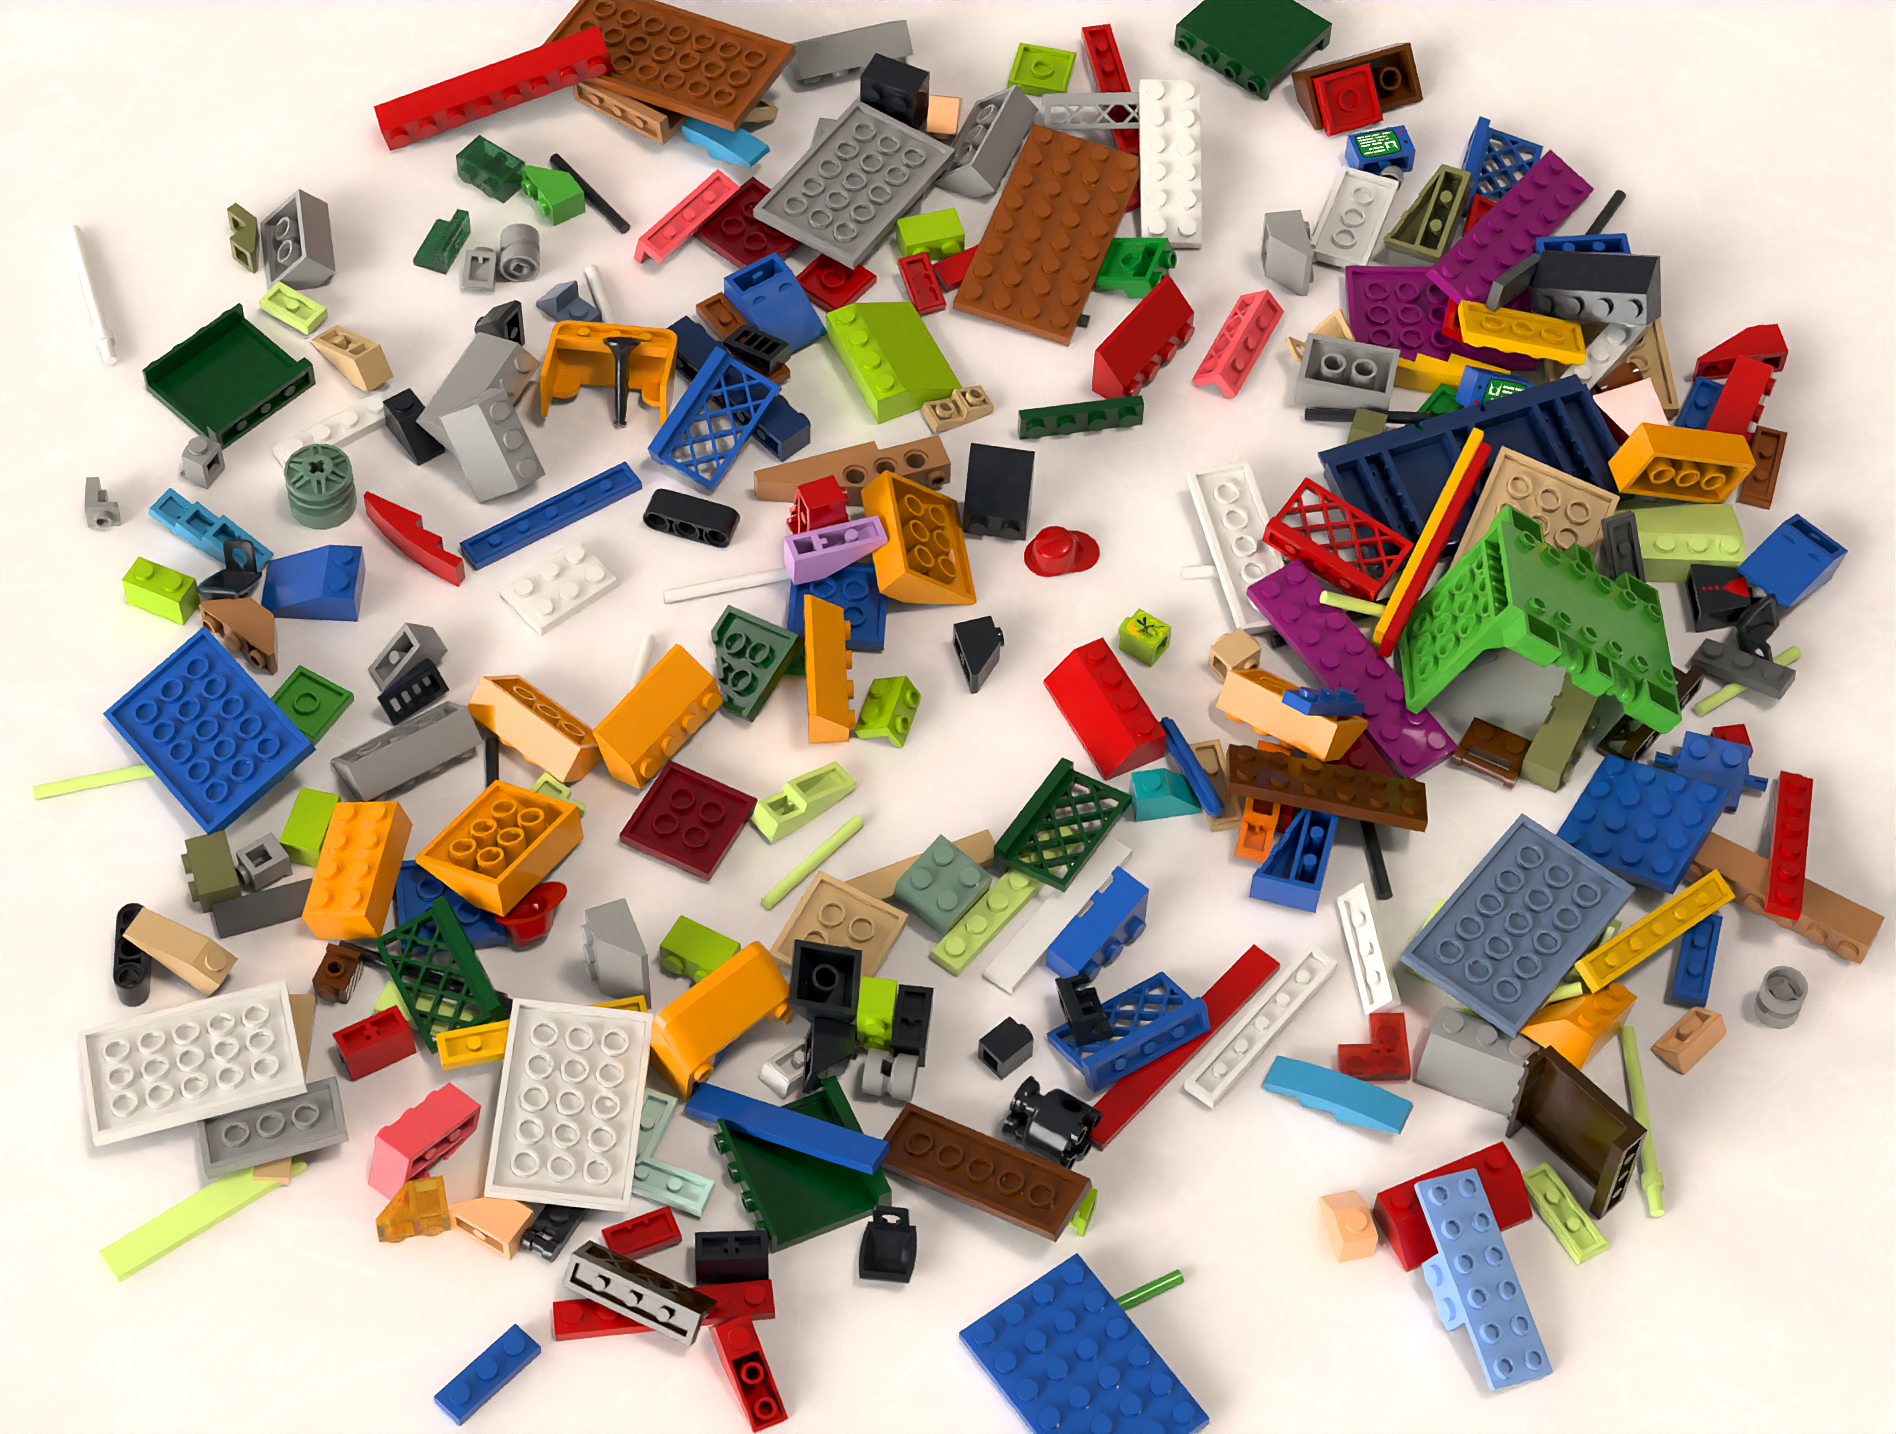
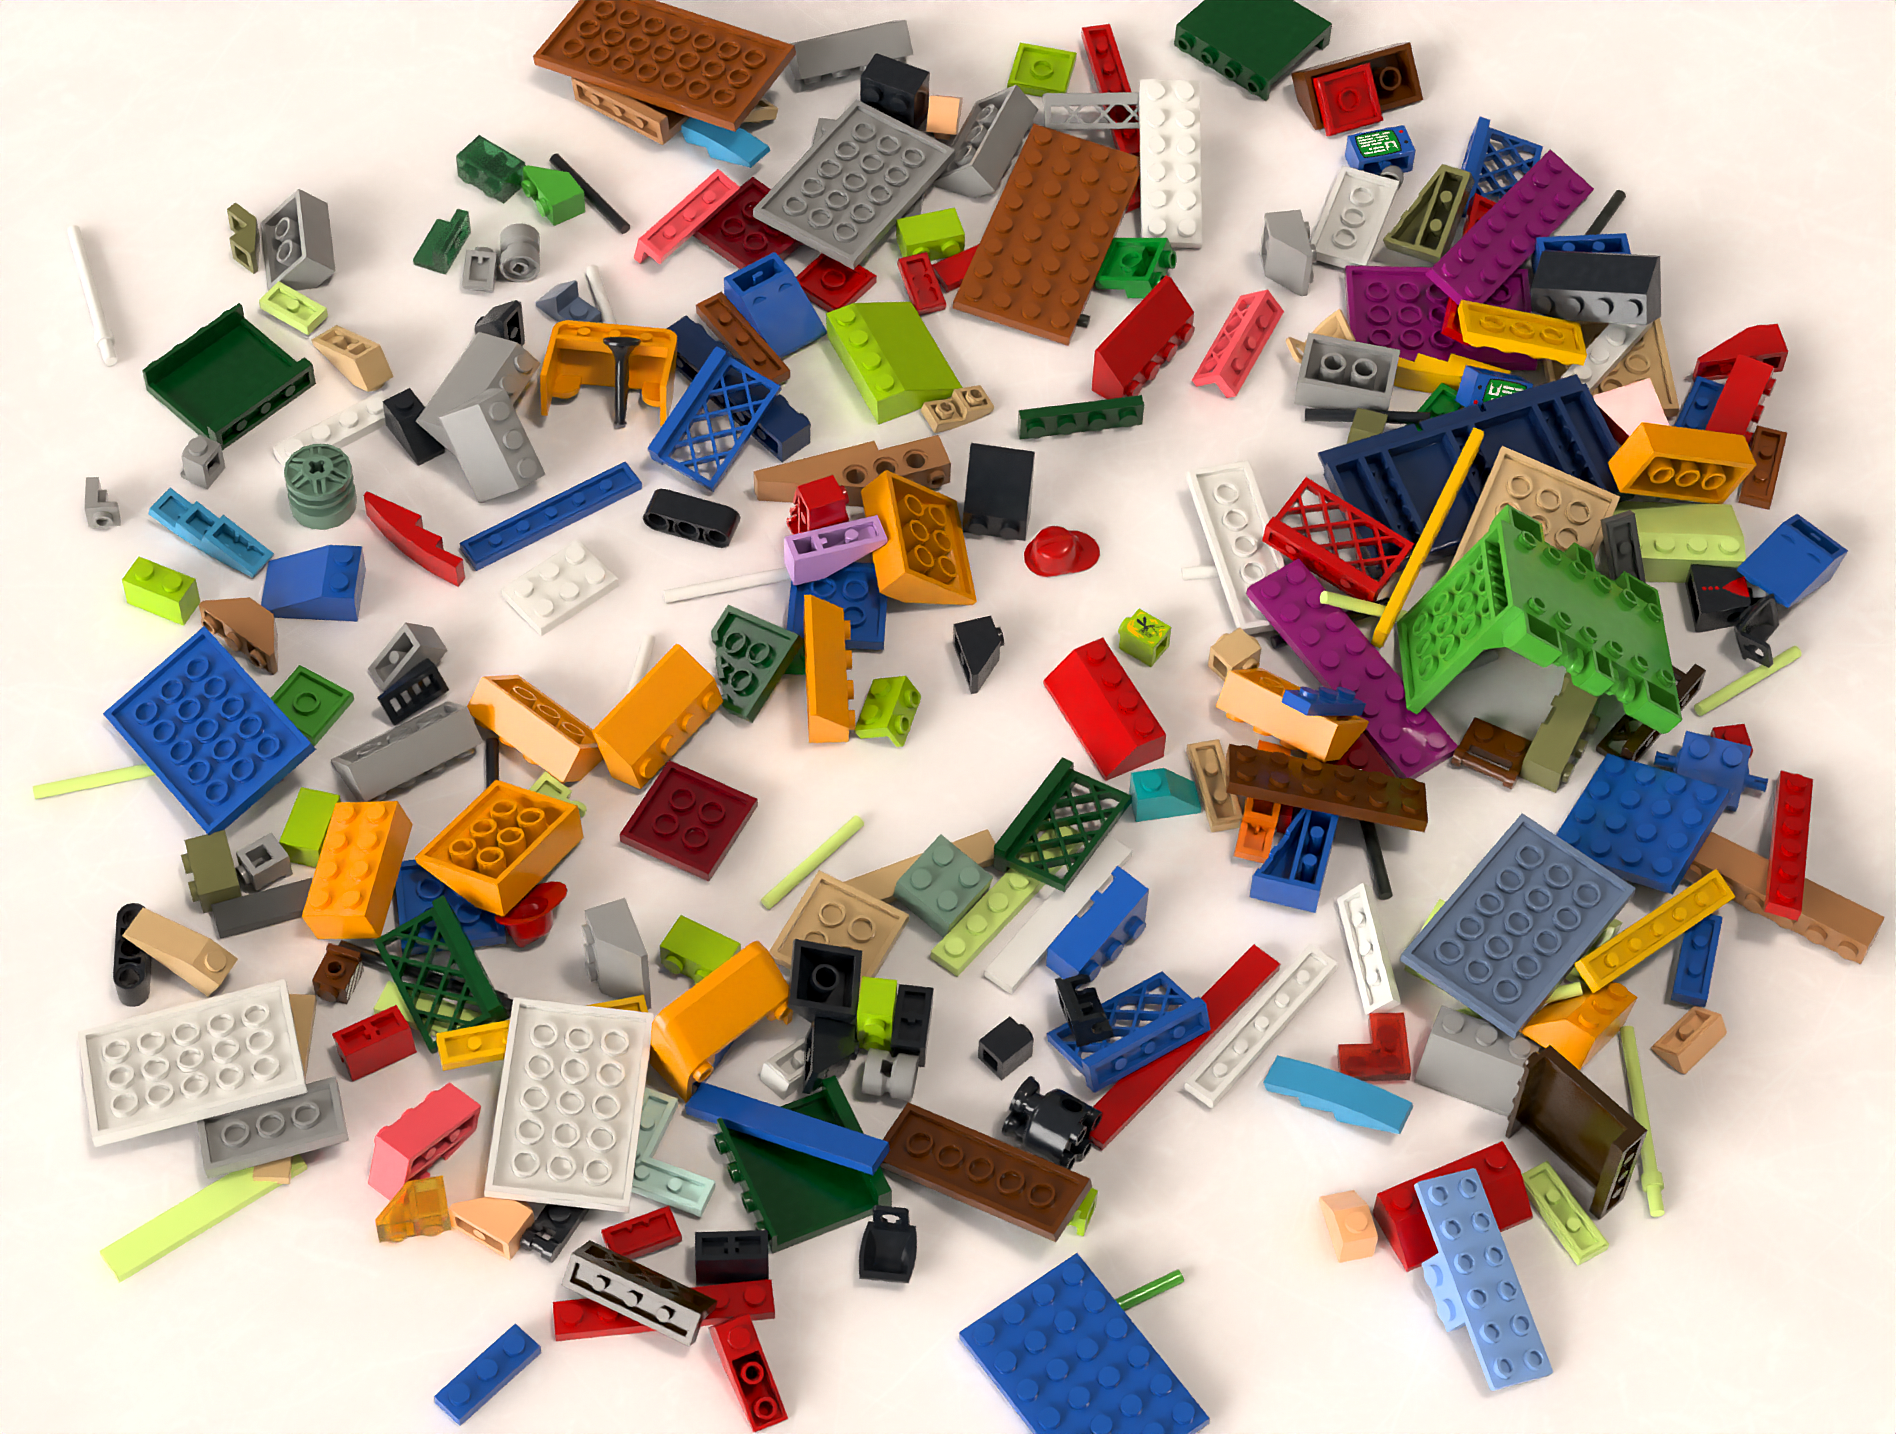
(232, 581): black piece -> none
(493, 88): red brick -> none
(768, 364): black slope -> none
(802, 800): yellowish green slope -> none
(1192, 769): blue axle -> none
(1435, 550): red tile -> none
(1512, 283): dark grey tile -> none
(1621, 376): reddish brown cone -> none
(1744, 668): dark grey plate -> none
(1780, 997): light grey wheel -> none

